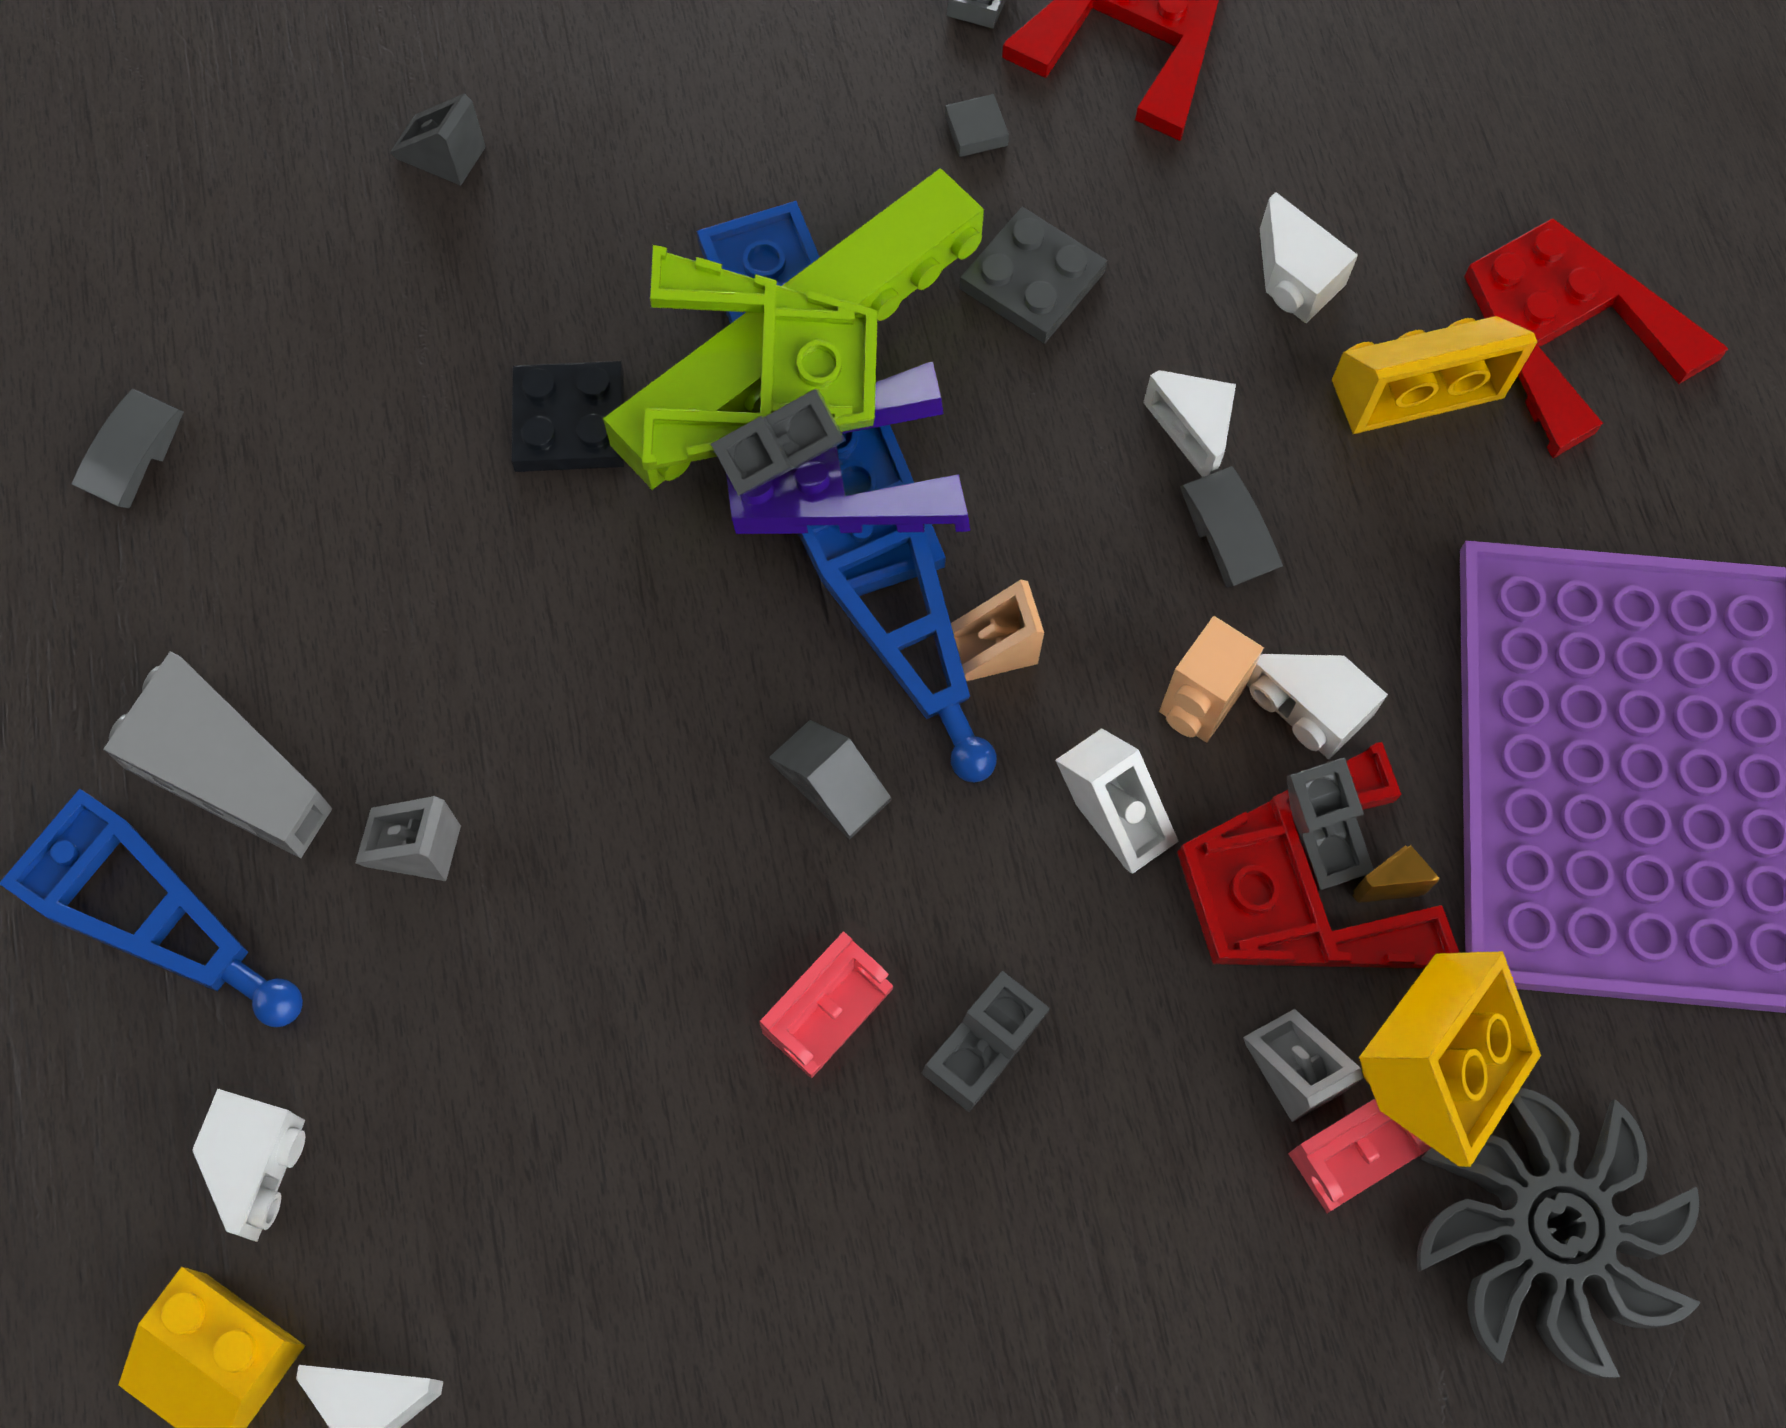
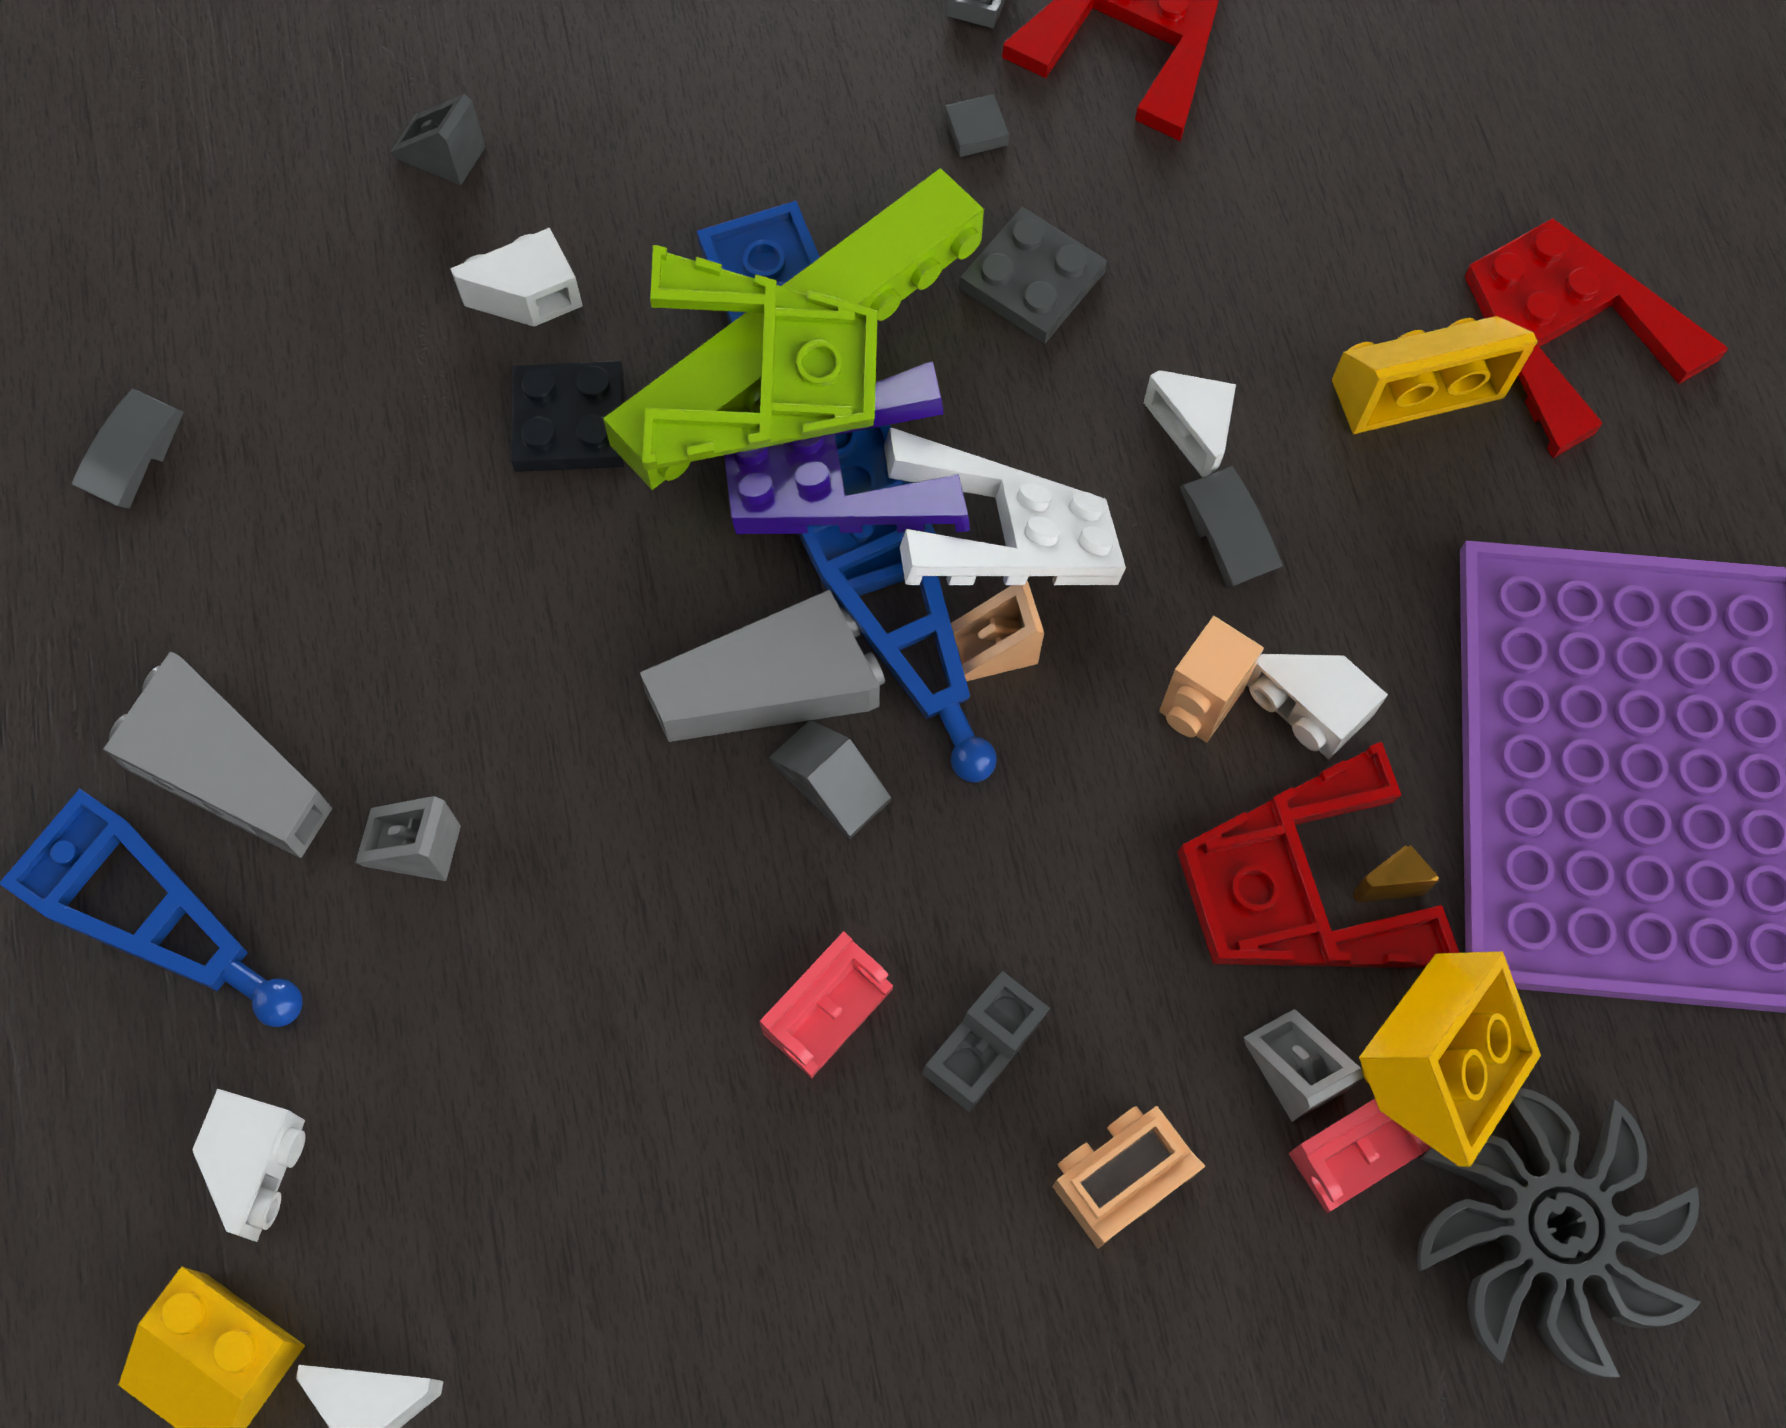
(520, 281): none -> white slope
(767, 675): none -> light grey slope
(778, 442): dark grey slope -> none
(1043, 522): none -> white wing
(1118, 798): white slope -> none
(1125, 1174): none -> light nougat window
(1301, 260): white slope -> none
(1325, 817): dark grey slope -> none

